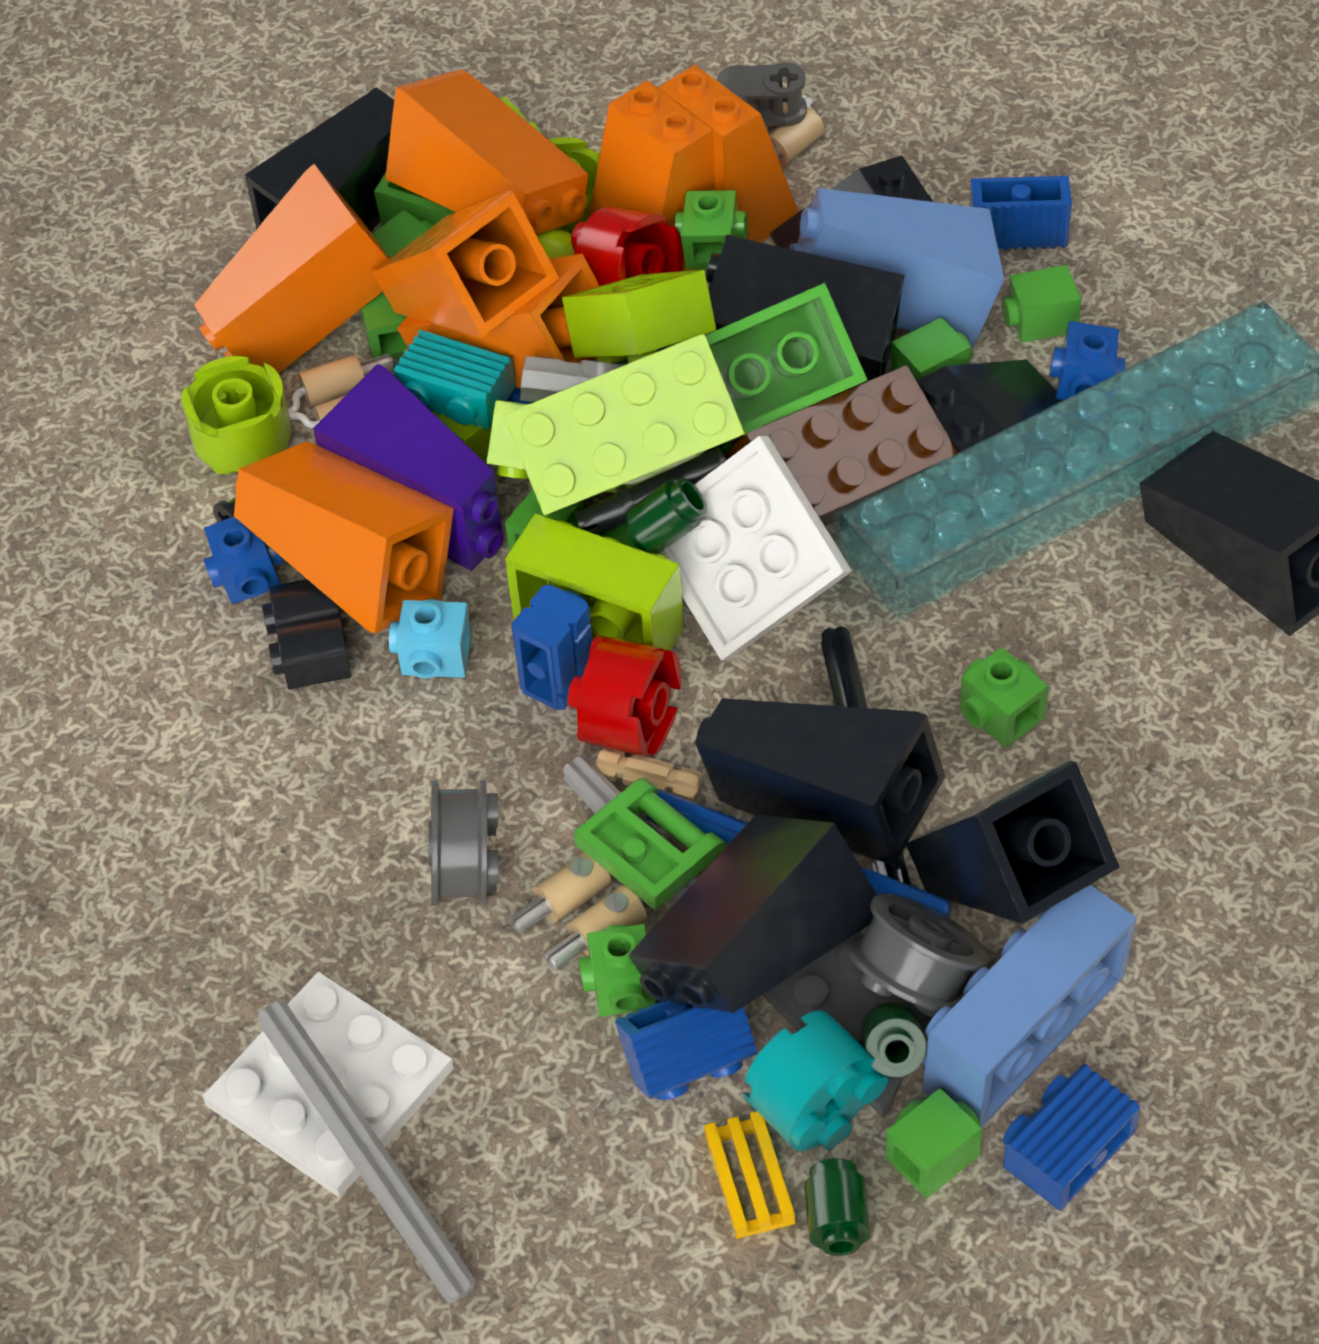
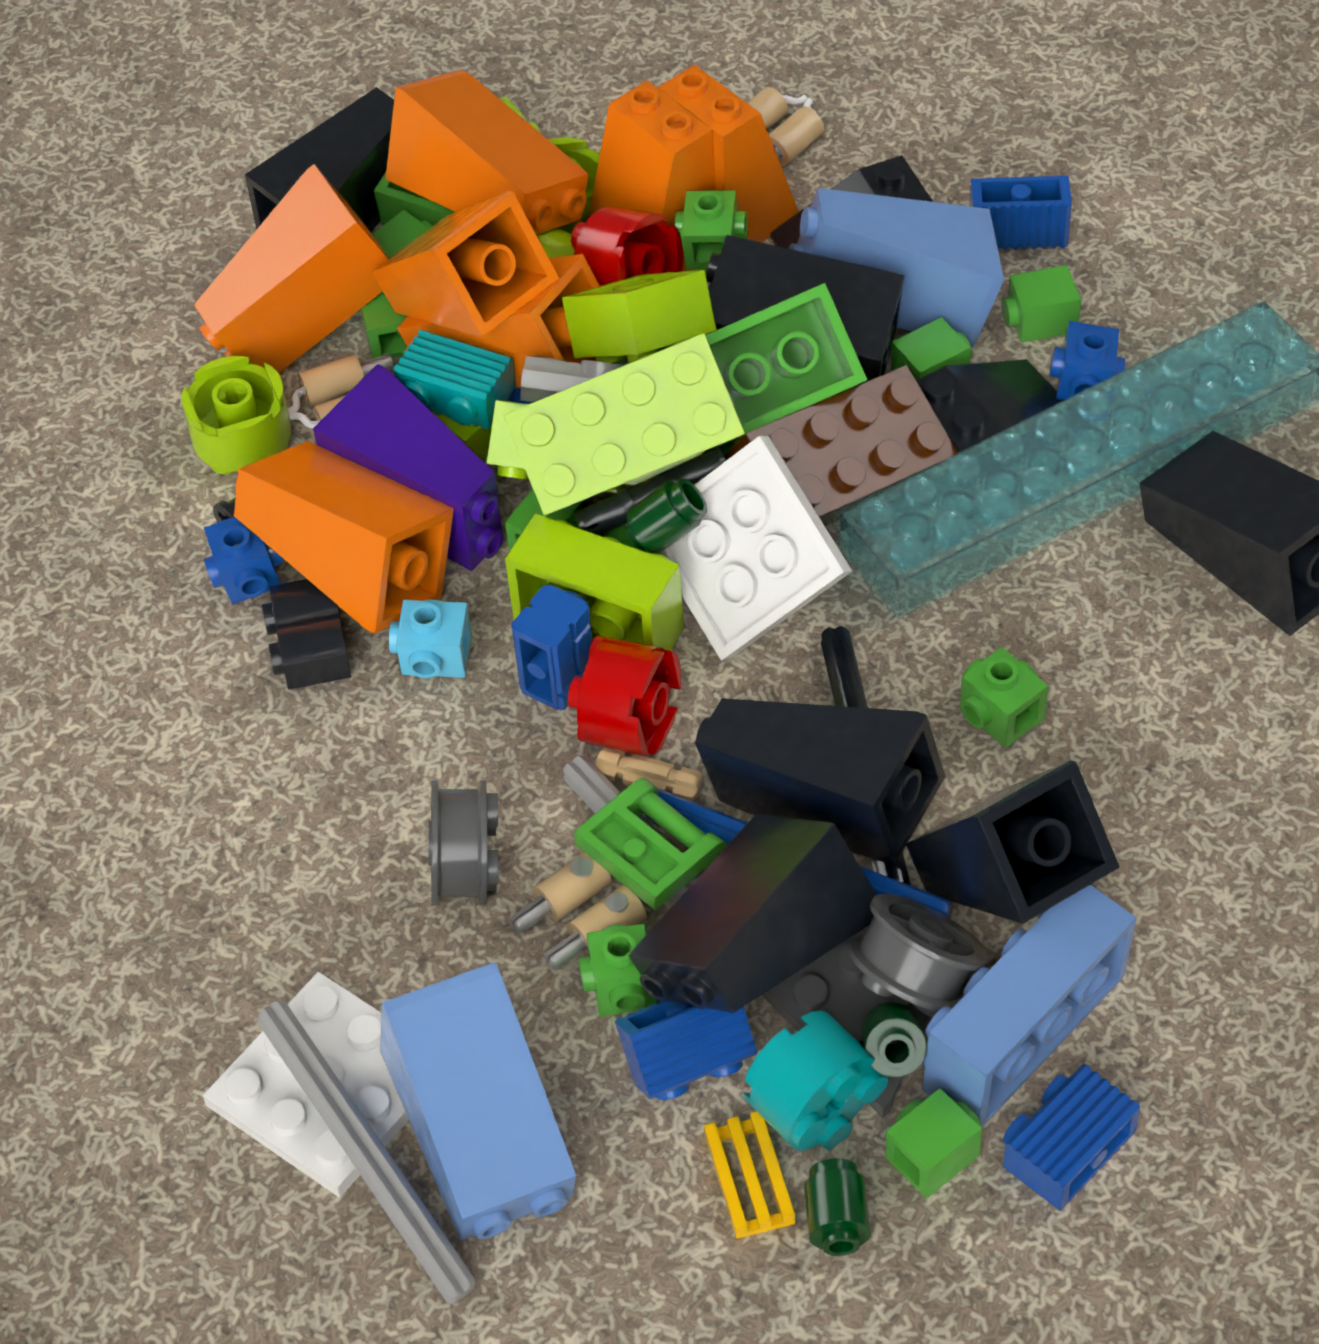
(476, 1102): none -> medium blue slope
(764, 91): dark grey piece -> none

